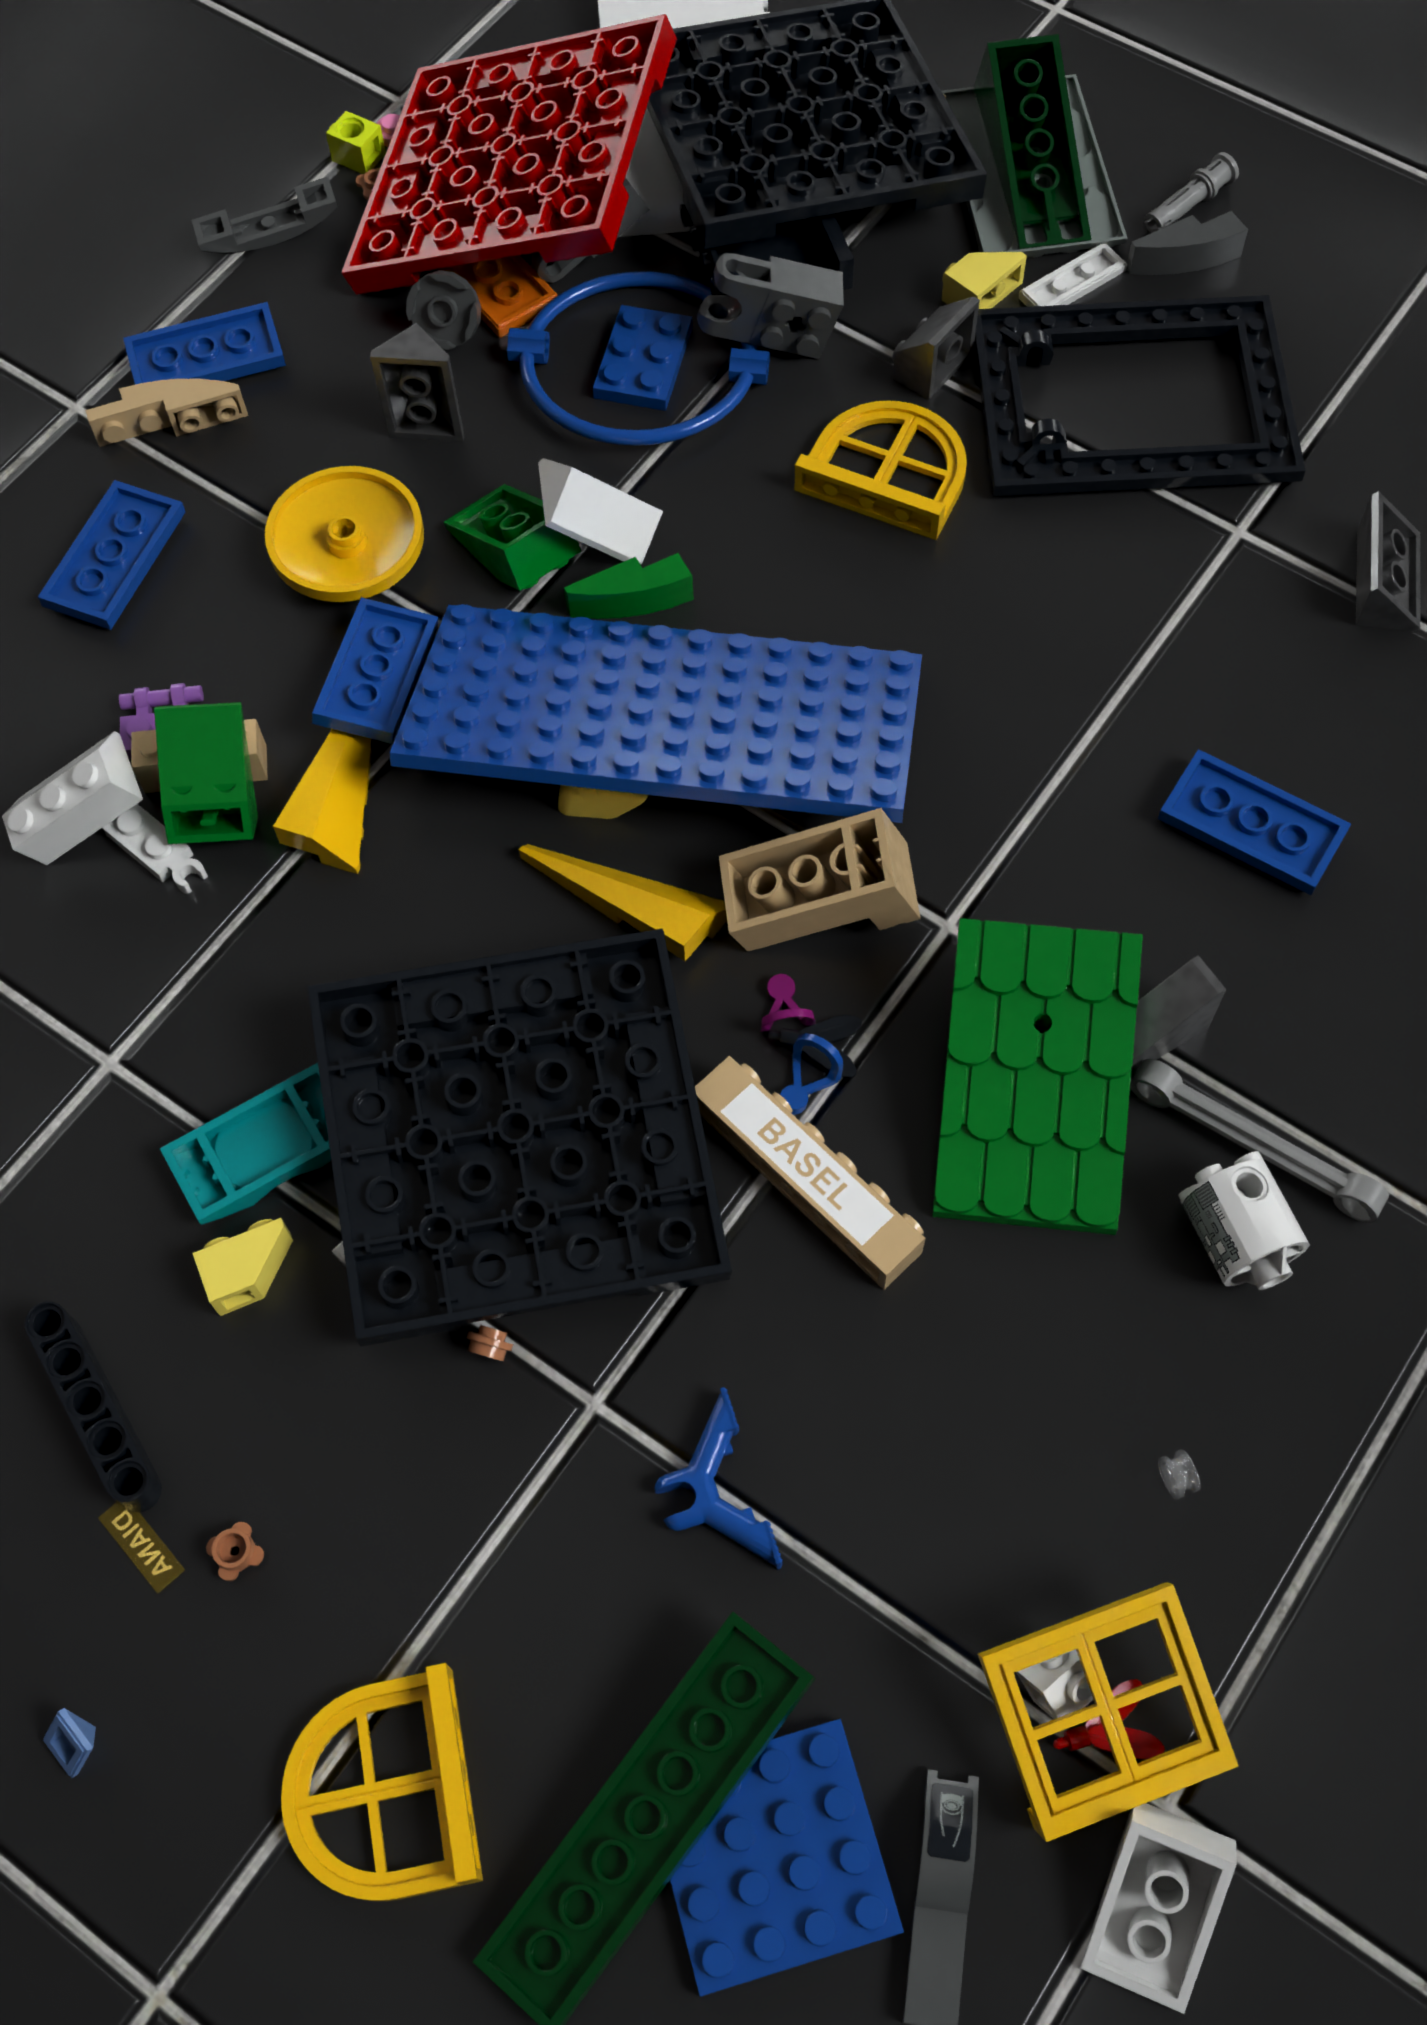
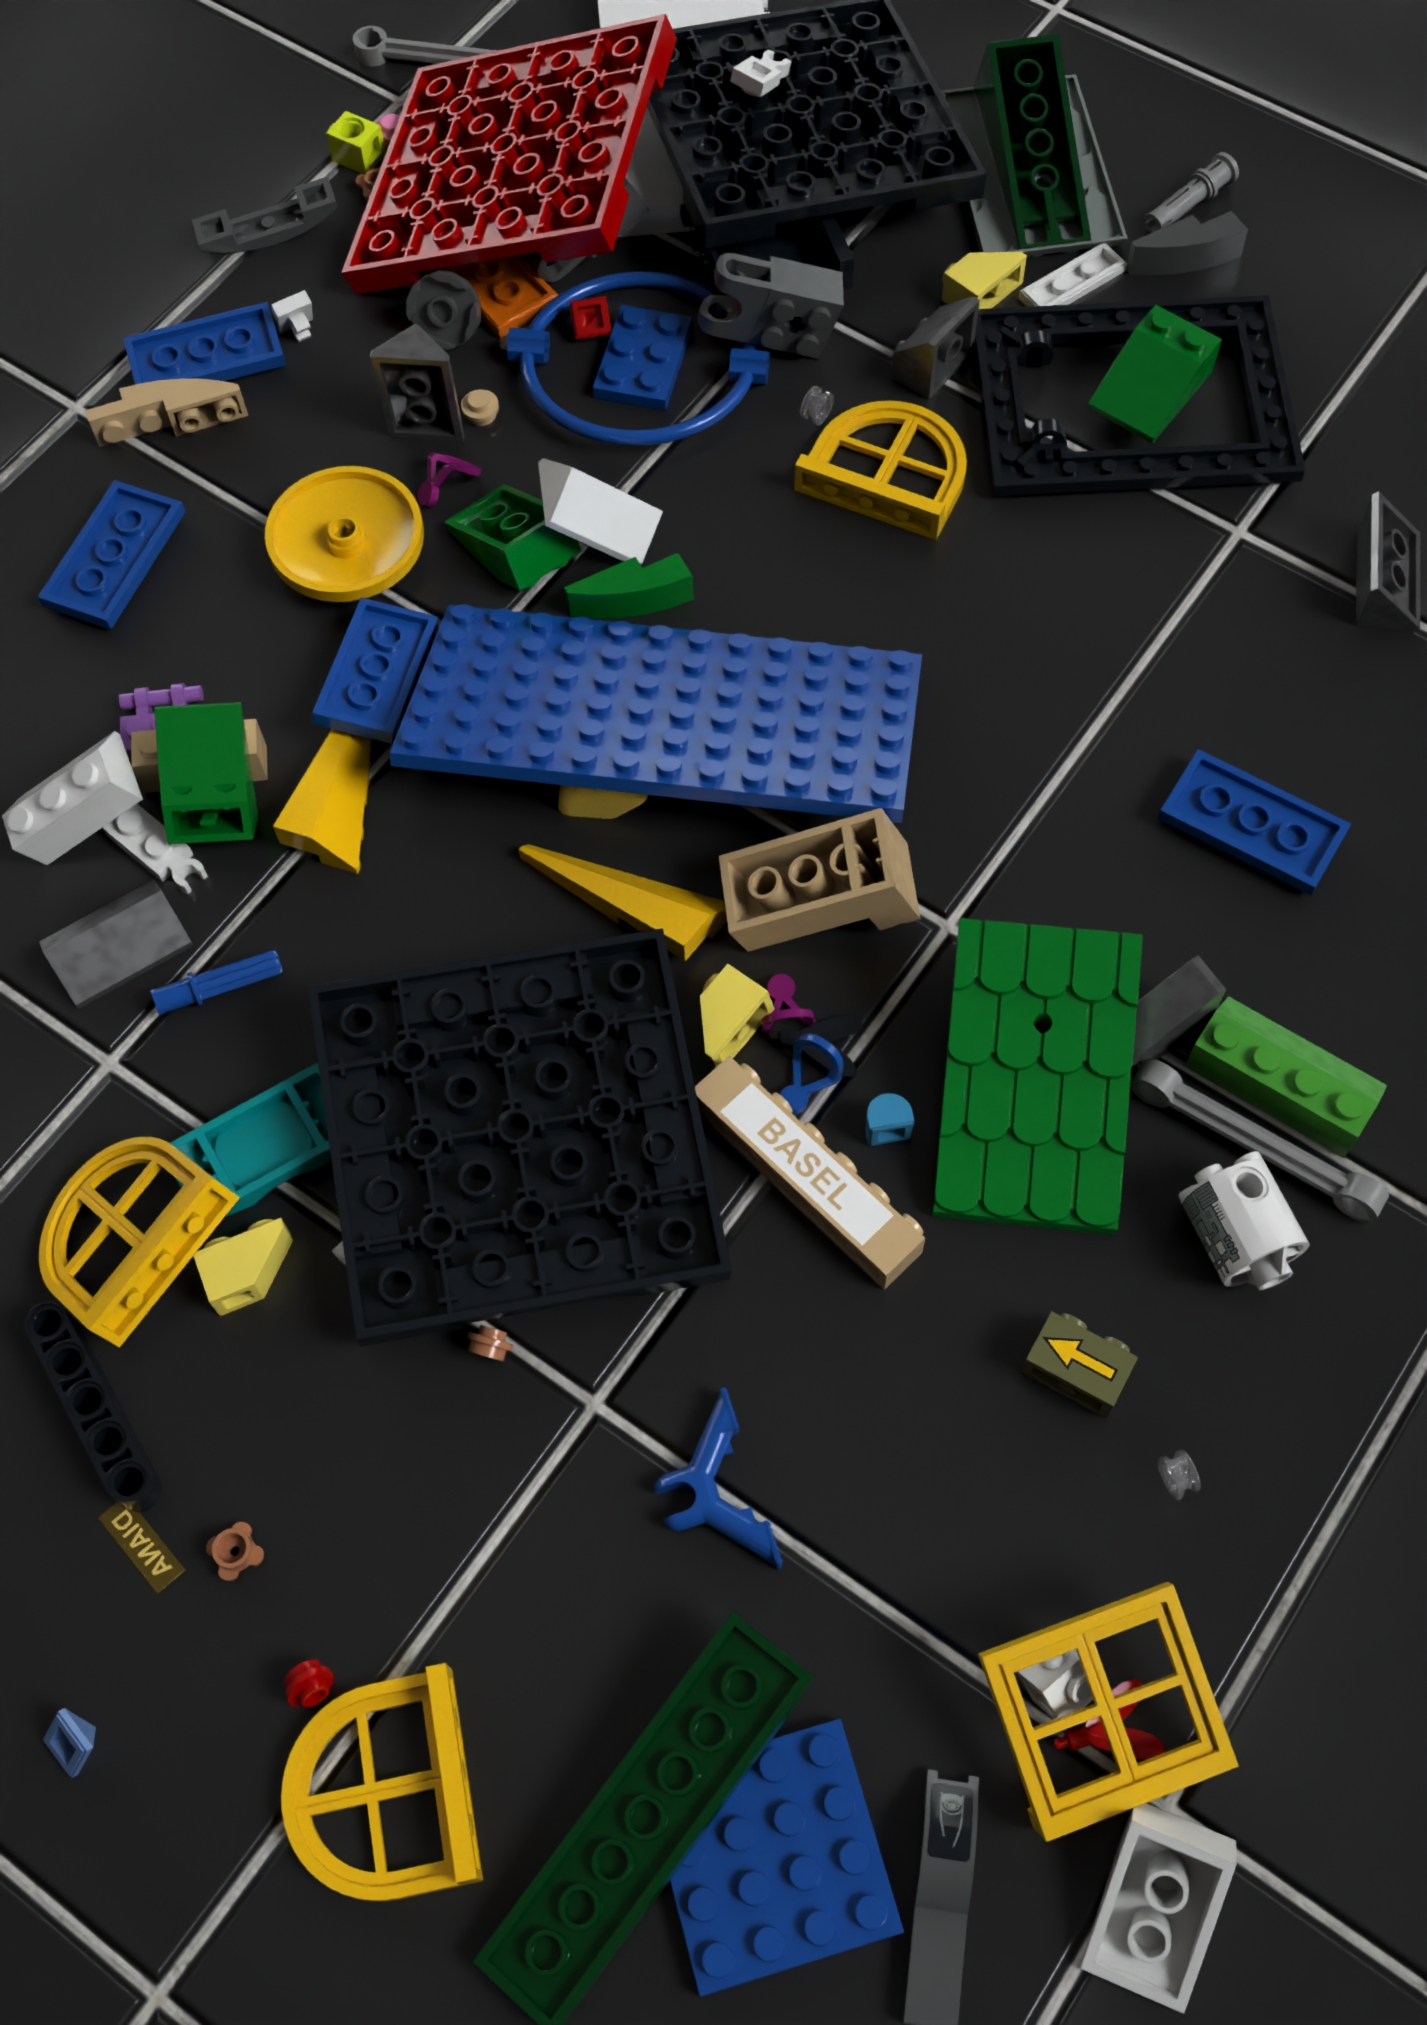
(115, 944): none -> flat silver slope
(155, 1256): none -> yellow window
(216, 981): none -> blue axle
(293, 314): none -> white tile
(308, 1683): none -> red plate
(405, 50): none -> light grey piece
(429, 489): none -> magenta piece
(480, 407): none -> tan plate
(590, 318): none -> red tile
(731, 1013): none -> light yellow slope
(761, 75): none -> white plate
(816, 405): none -> clear bush
(888, 1120): none -> dark azure brick
(1080, 1363): none -> olive brick
(1155, 374): none -> green slope
(1286, 1076): none -> bright green slope

